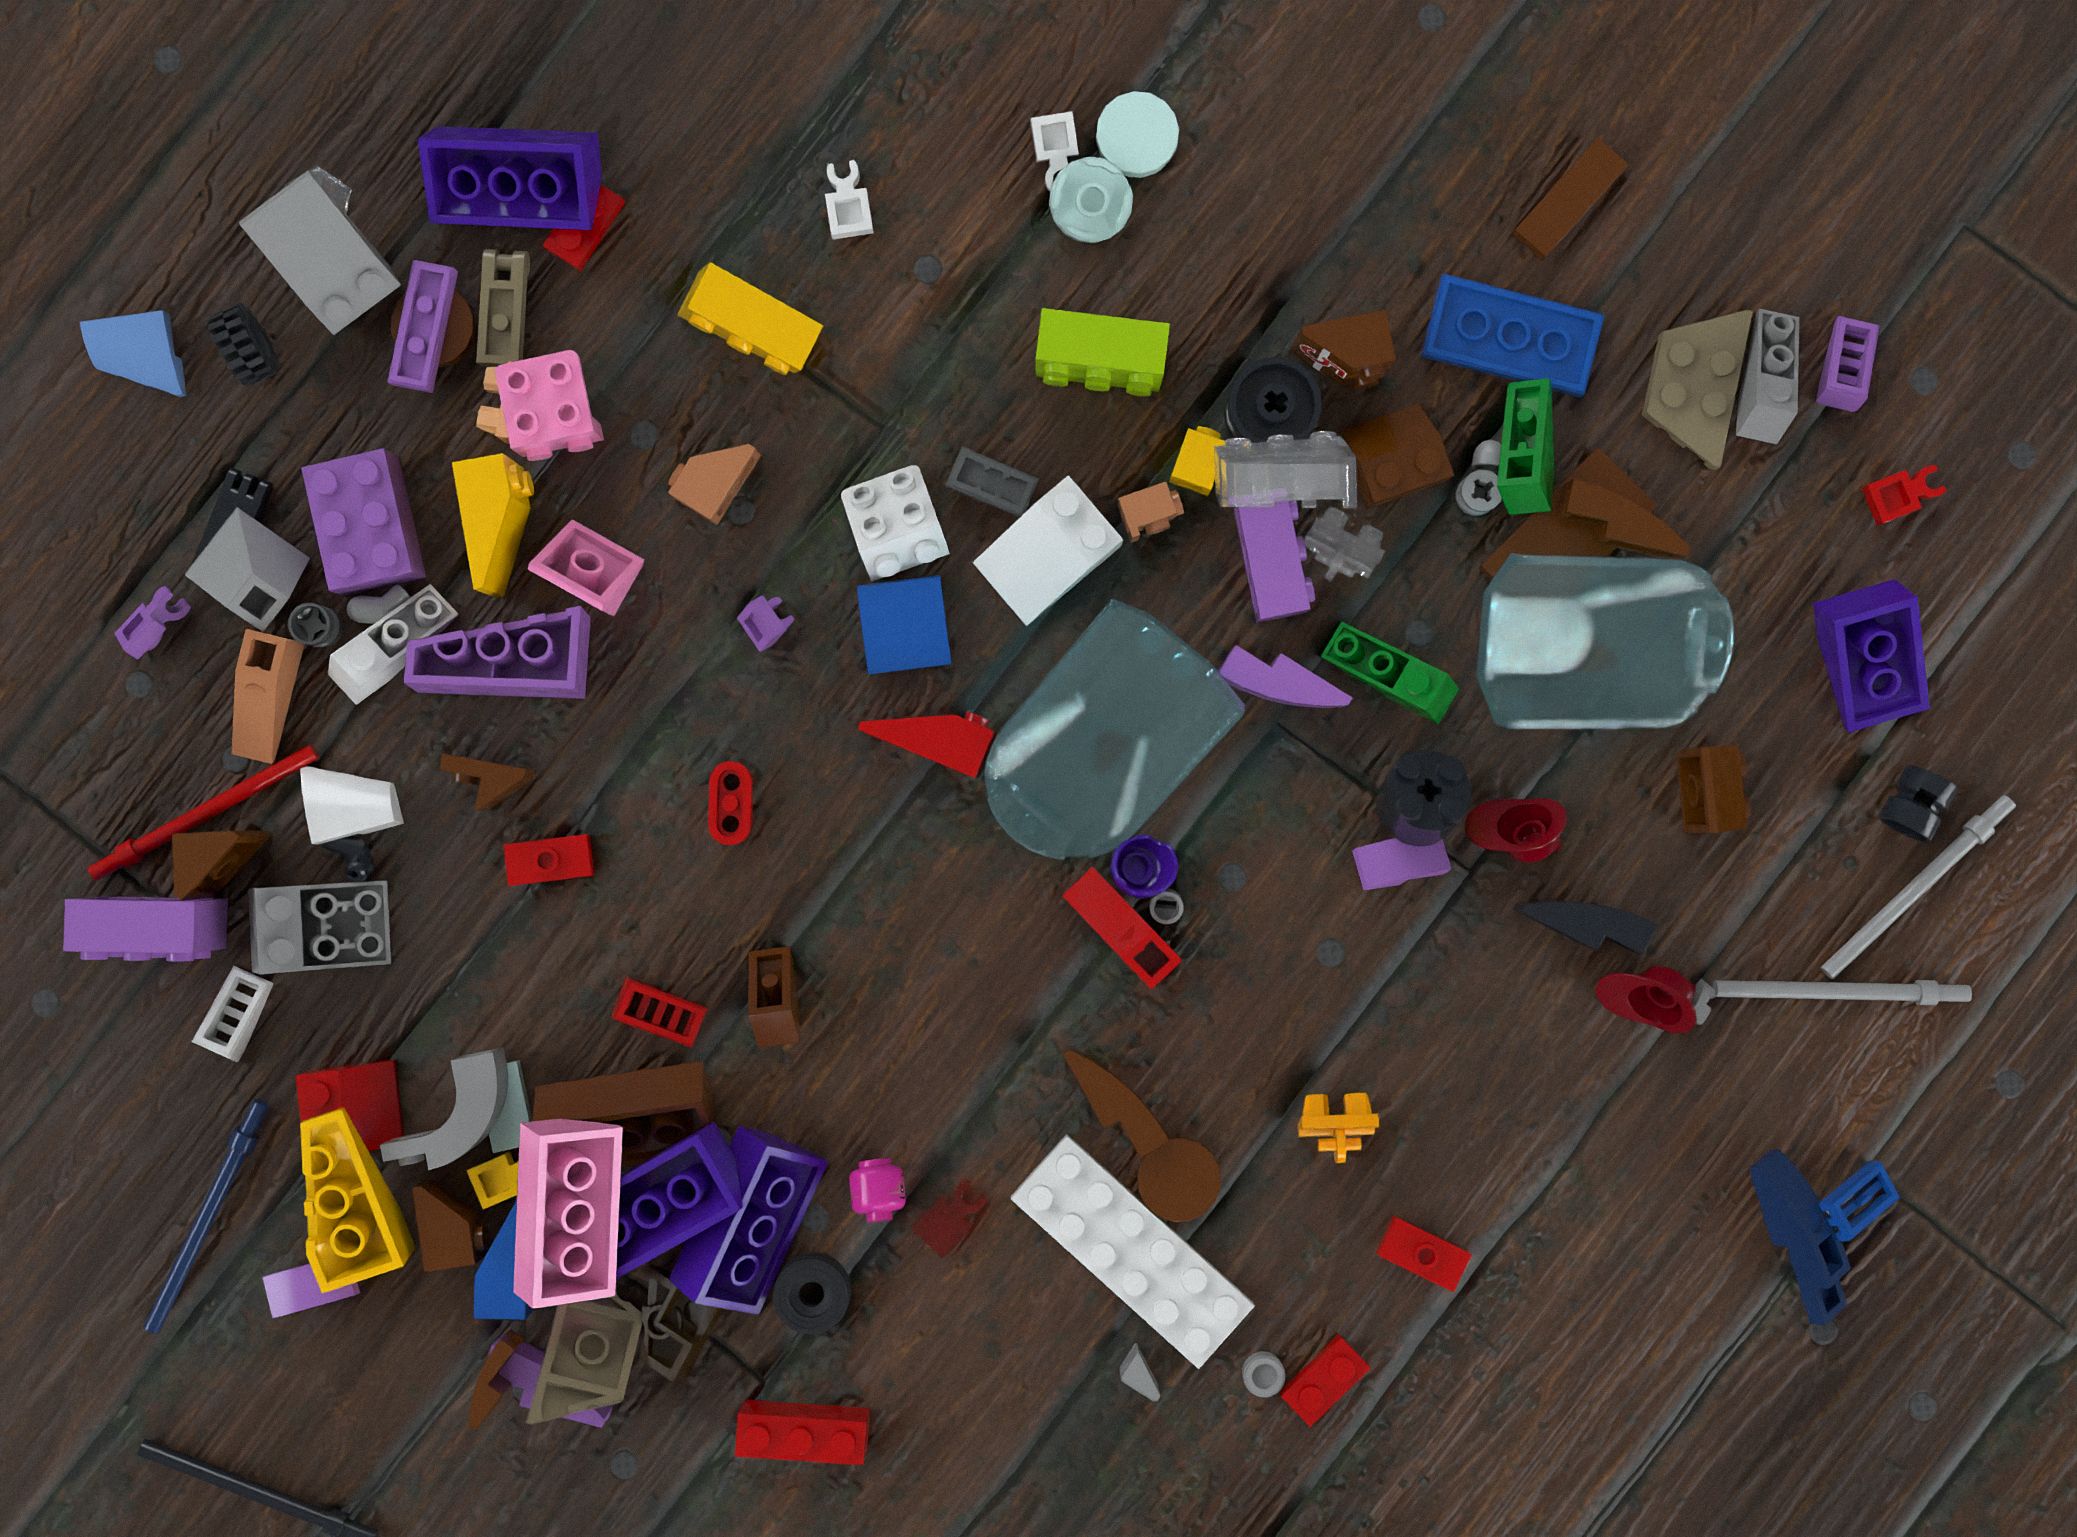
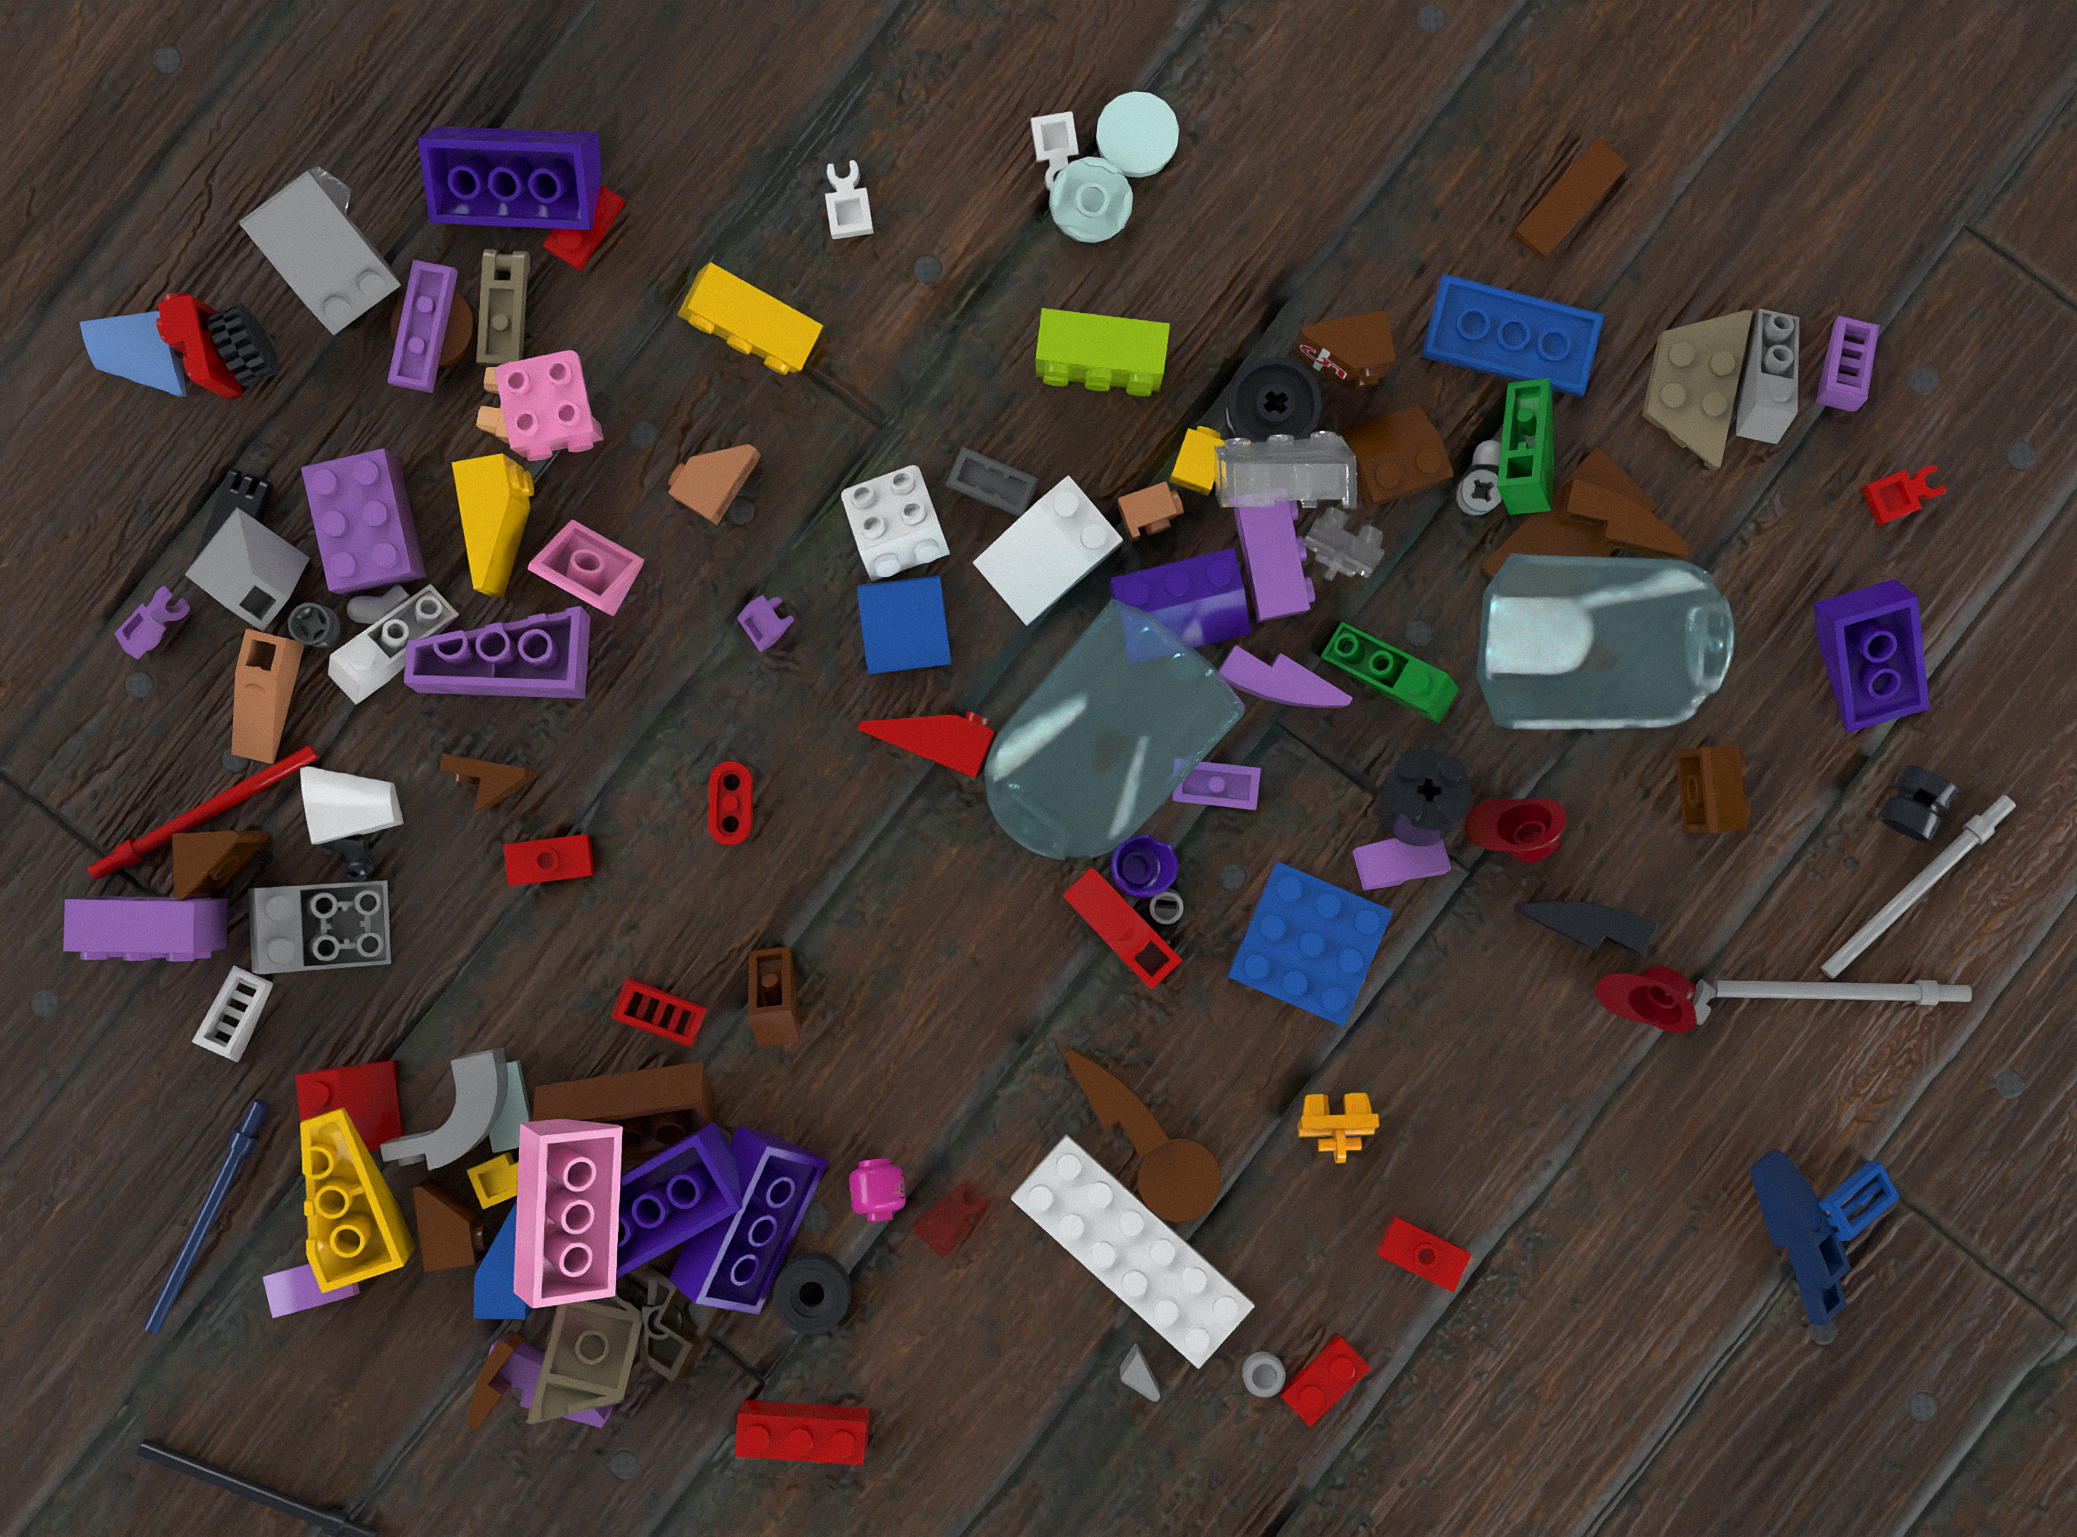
(186, 329): none -> red plate
(1193, 597): none -> dark purple slope
(1220, 786): none -> medium lavender plate
(1309, 943): none -> blue plate

